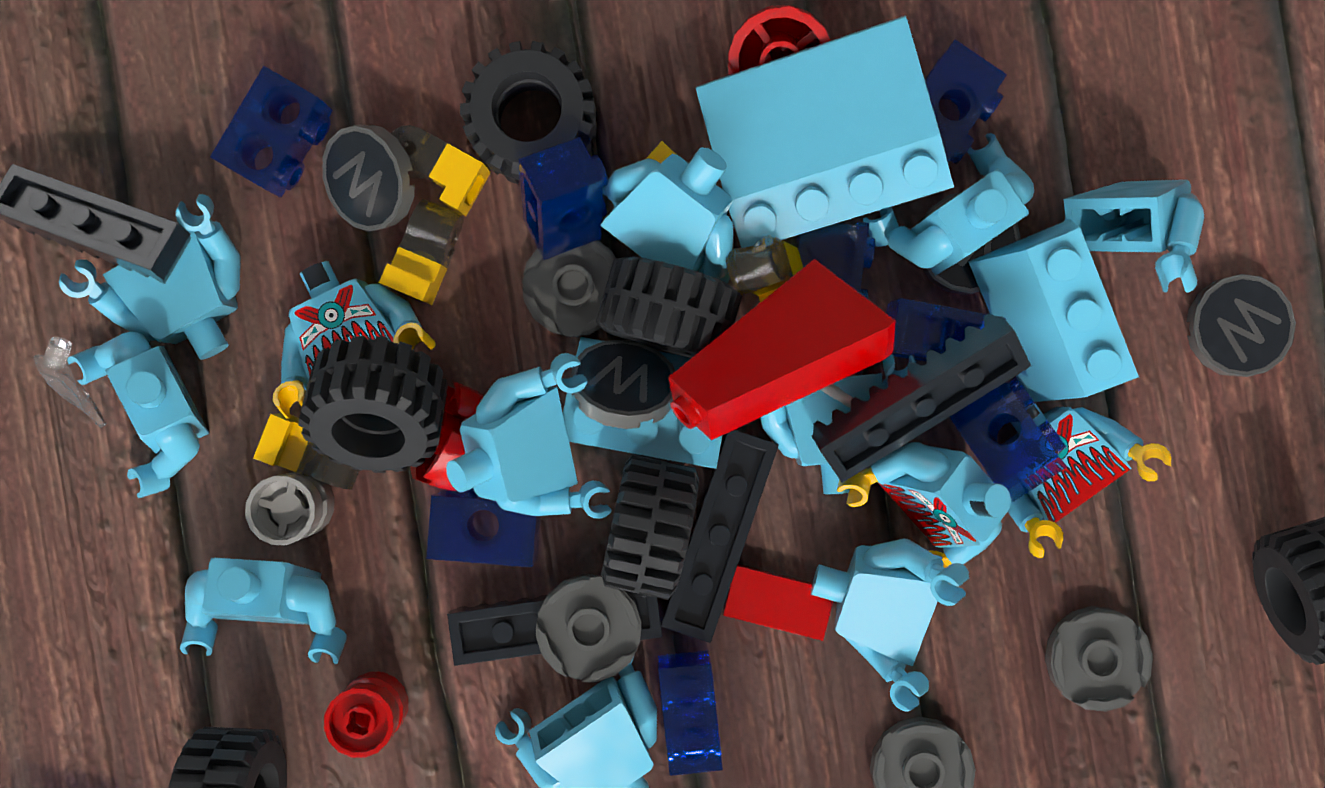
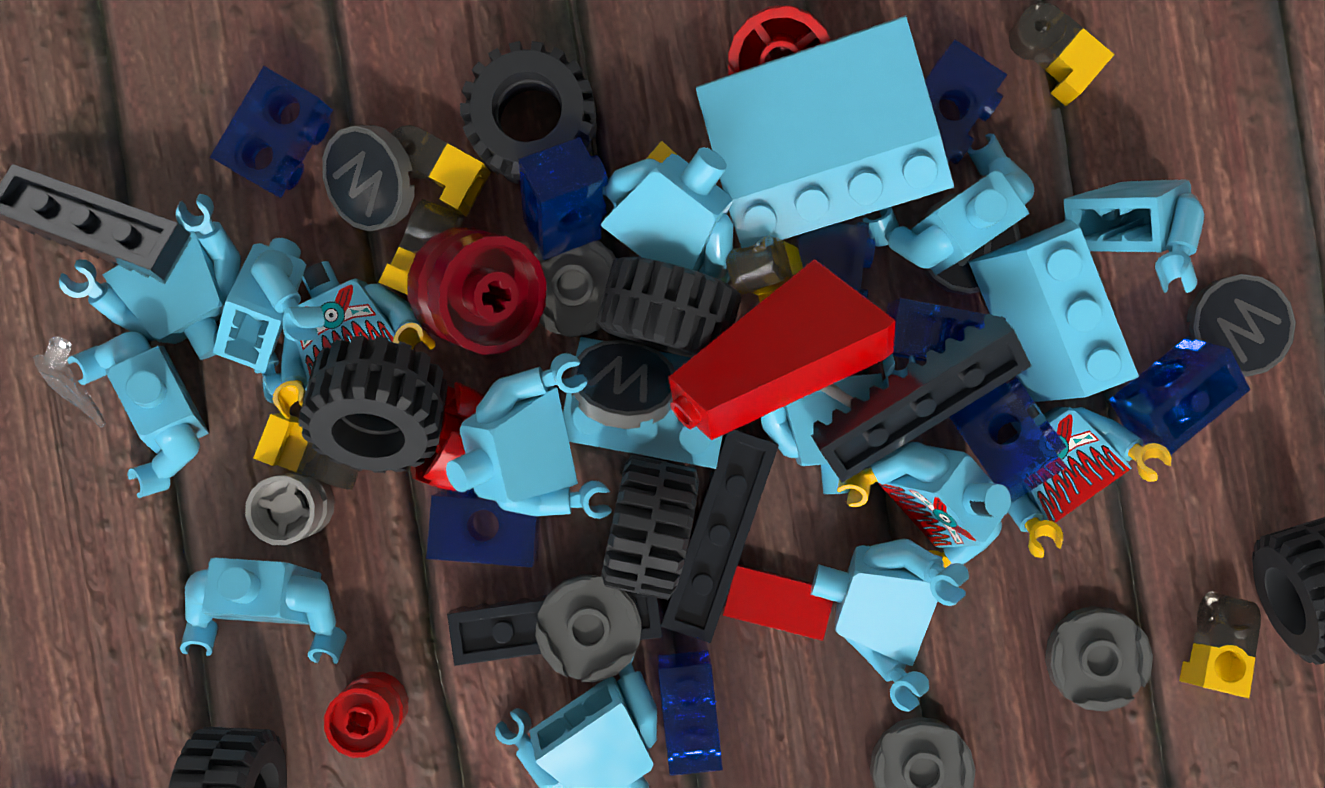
(262, 306): none -> medium azure torso
(477, 289): none -> dark red wheel
(1059, 48): none -> leg
(1180, 393): none -> clear blue brick
(1224, 645): none -> leg

